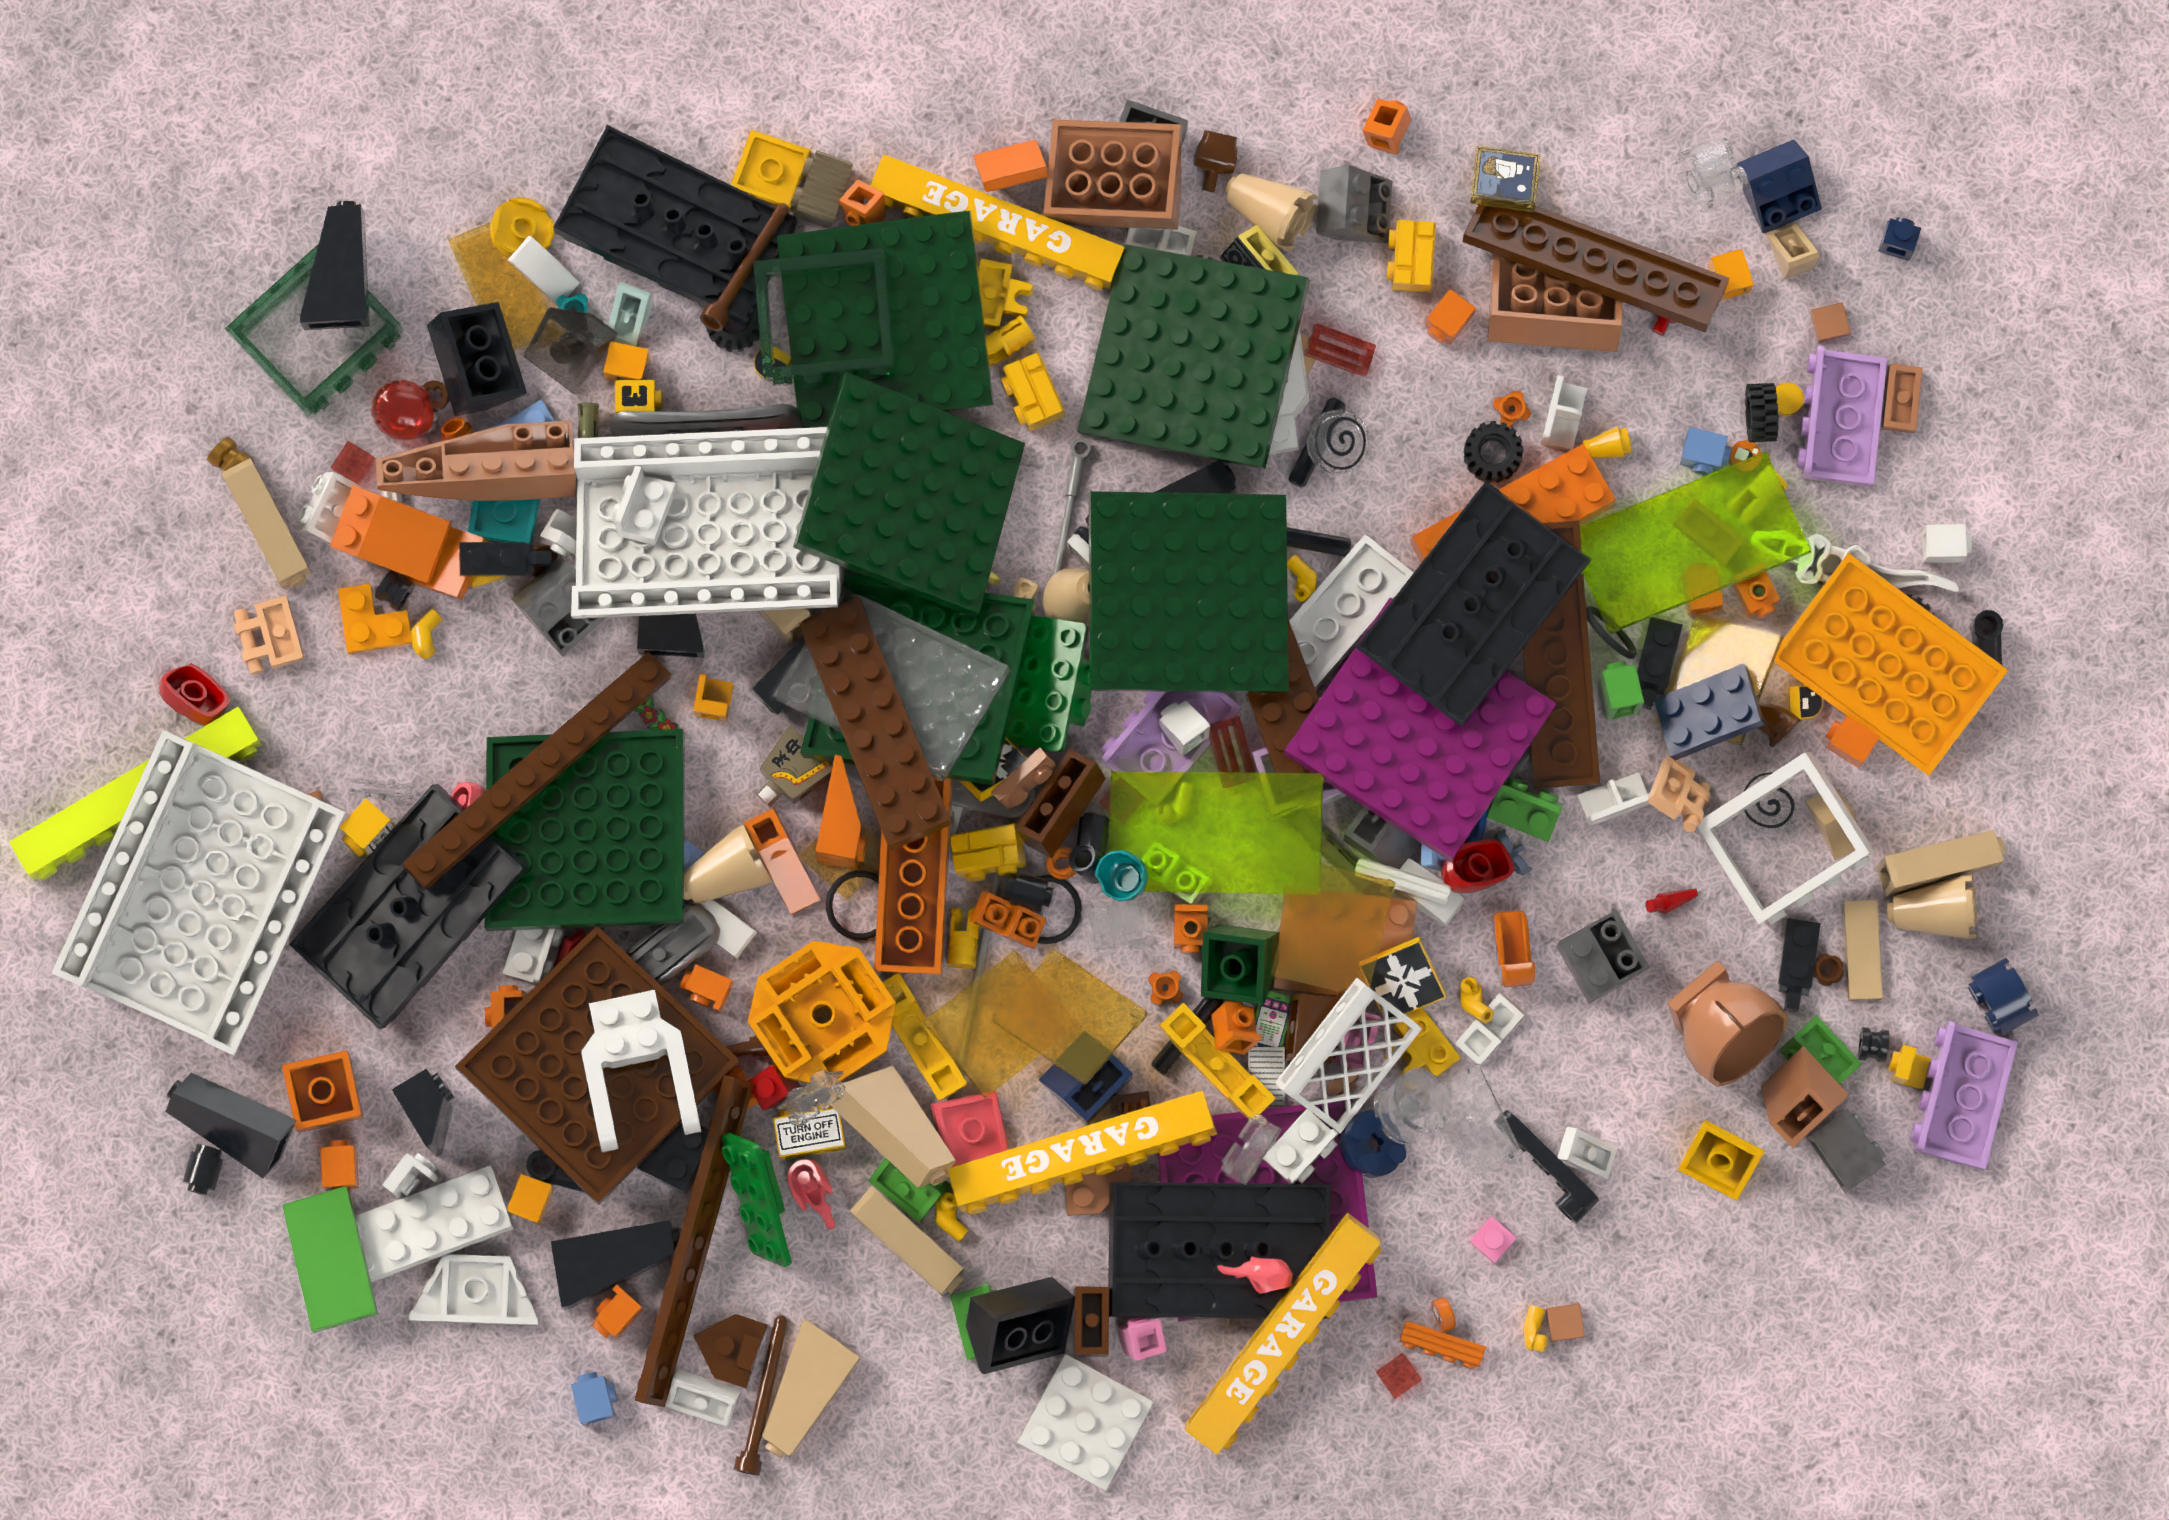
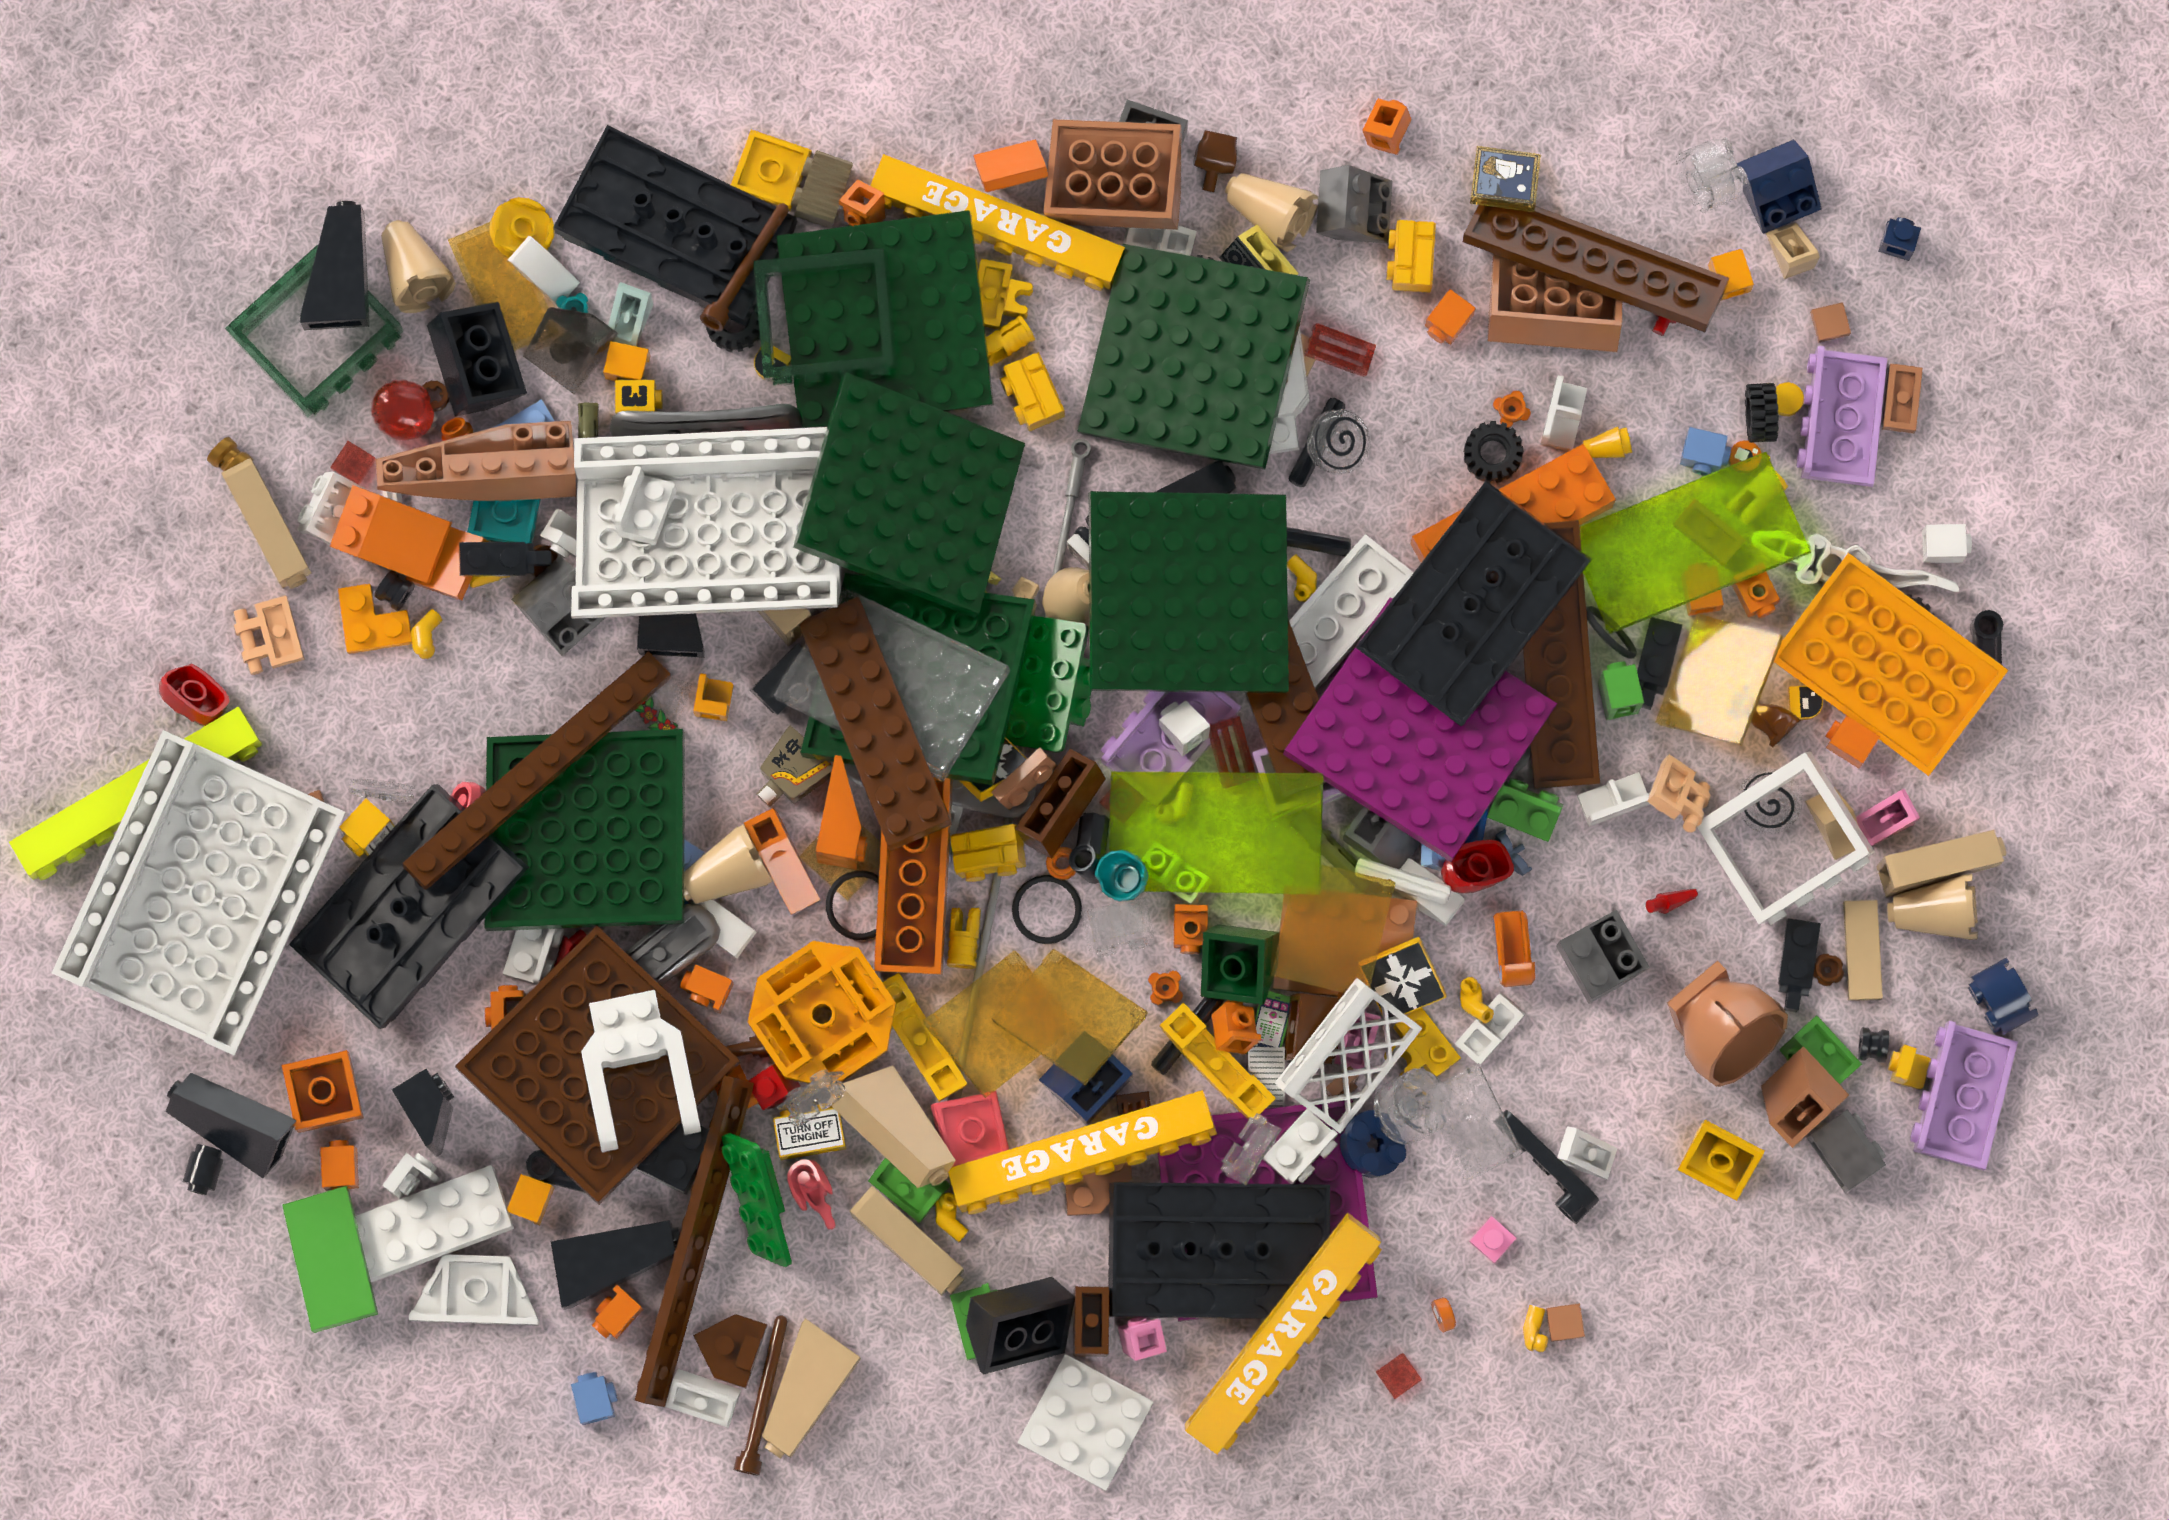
(414, 269): none -> tan cone
(1008, 920): orange slope -> none
(1028, 891): black brick -> none
(1263, 1274): coral piece -> none
(1441, 1343): orange piece -> none
(1709, 711): plate -> none
(1888, 817): none -> bright pink slope

